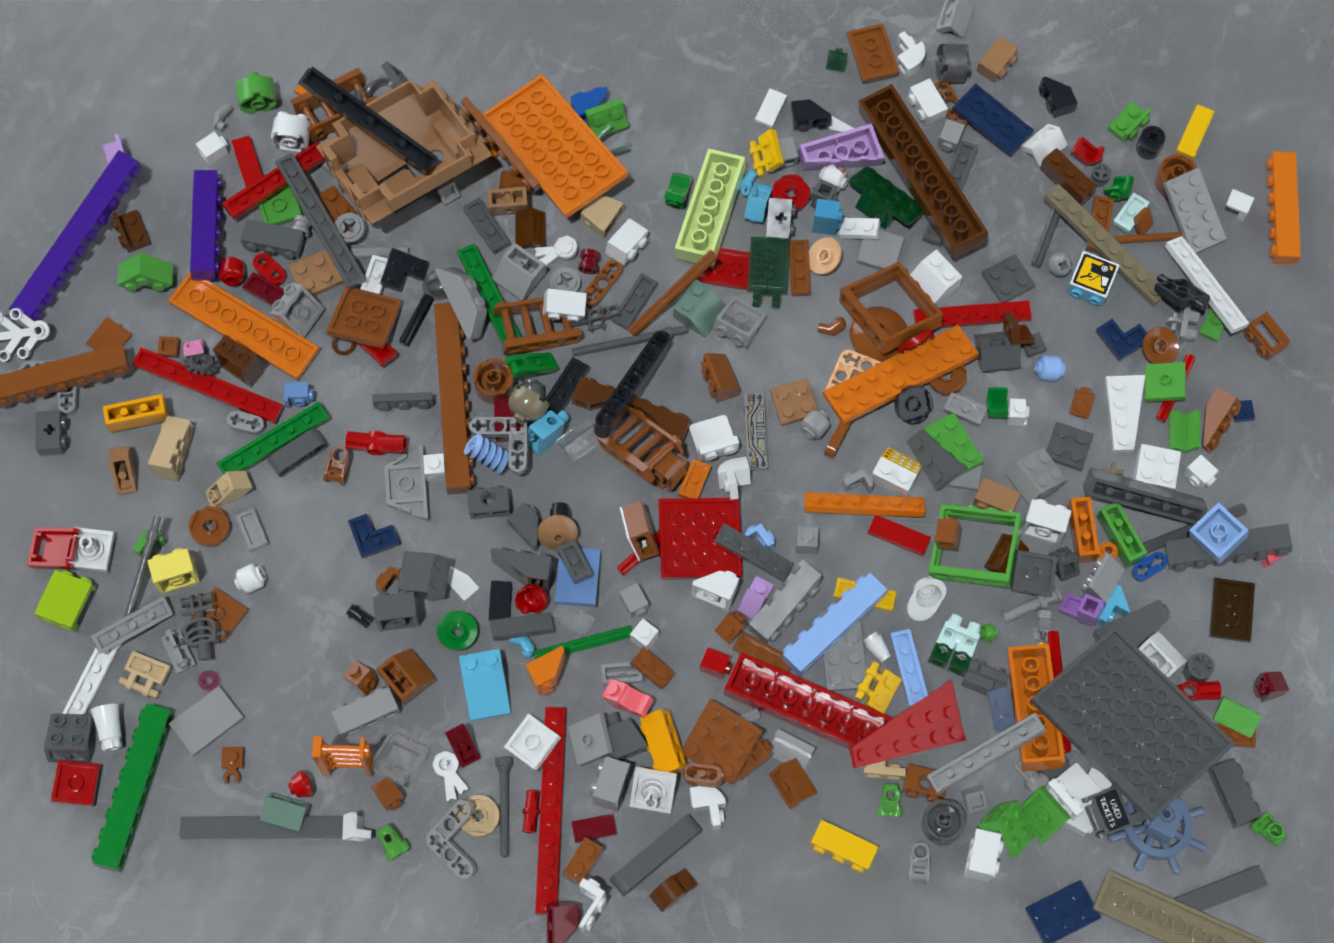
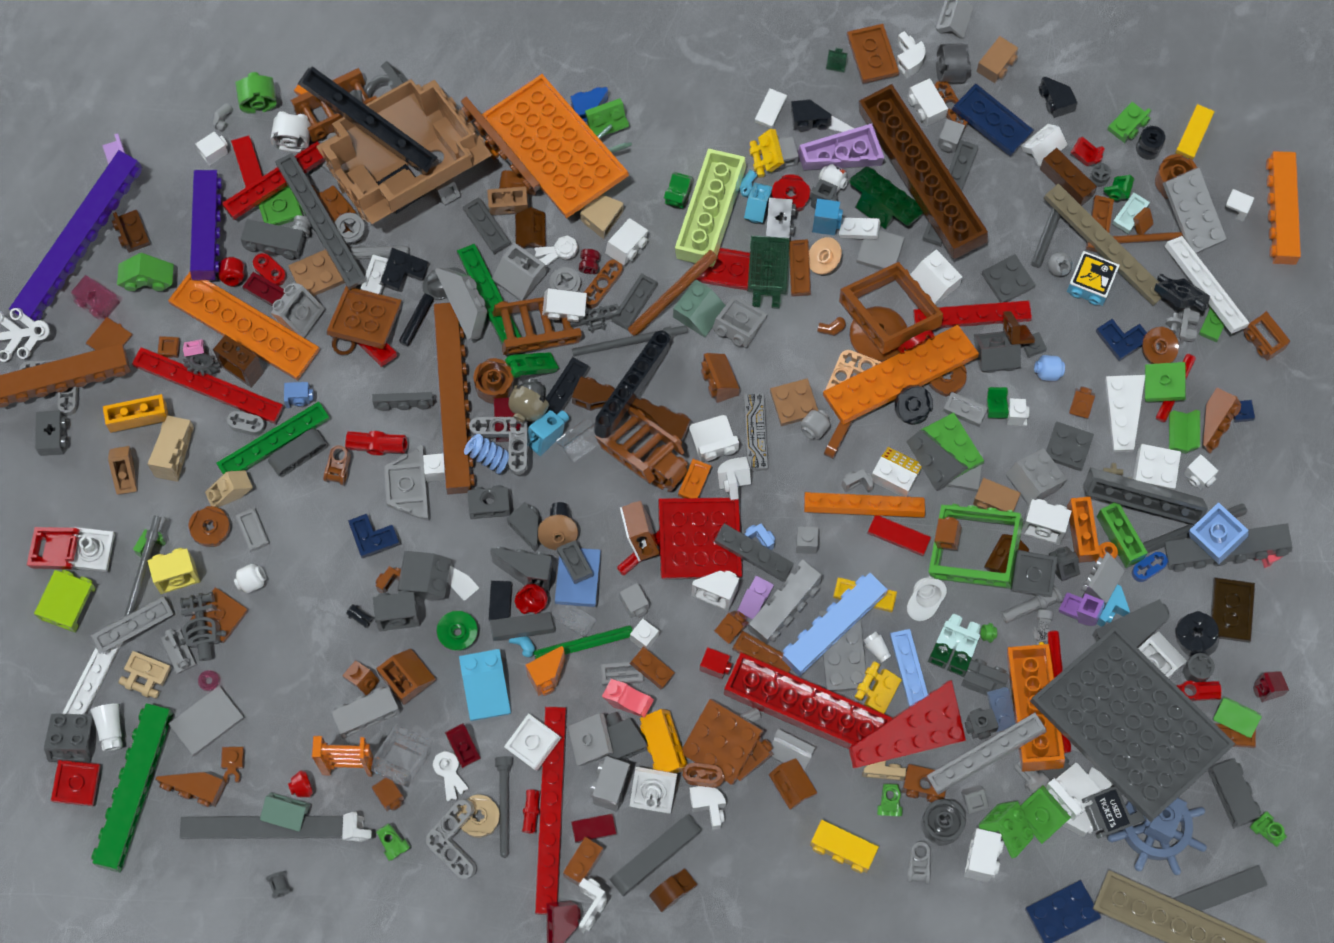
(95, 298): none -> clear pink brick
(199, 785): none -> dark orange slope
(278, 884): none -> dark grey bush
(981, 723): none -> dark grey brick
(1198, 623): none -> black brick

